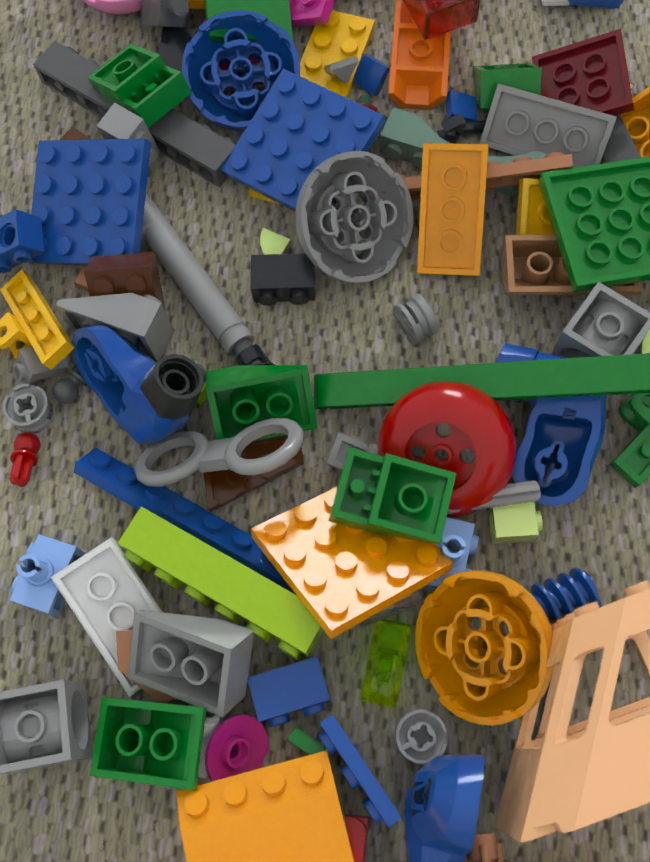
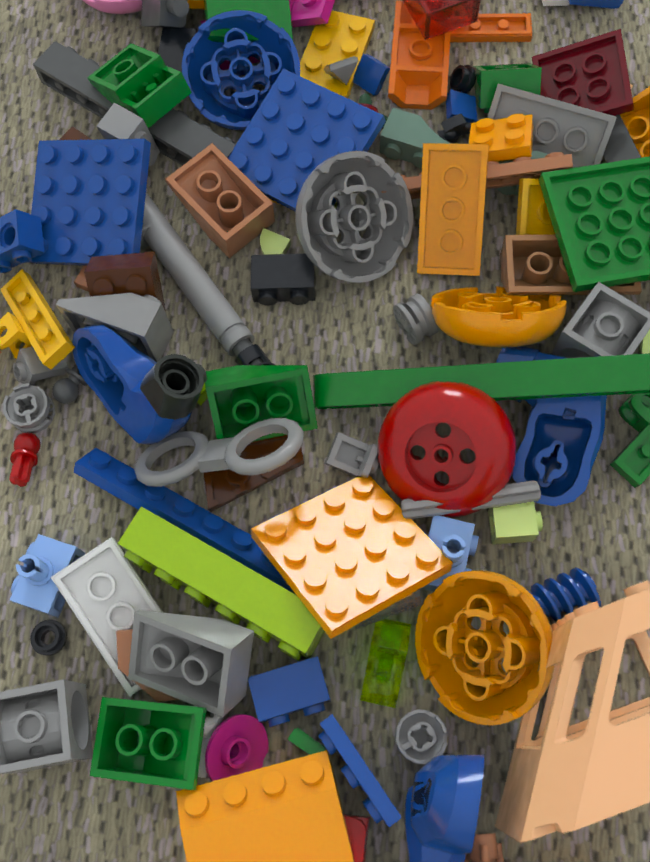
(39, 633): none -> black plate
(222, 200): none -> nougat slope
(392, 496): green slope -> none
(463, 78): none -> black plate
(496, 28): none -> orange tile
(497, 317): none -> light orange brick
(506, 137): none -> light orange plate

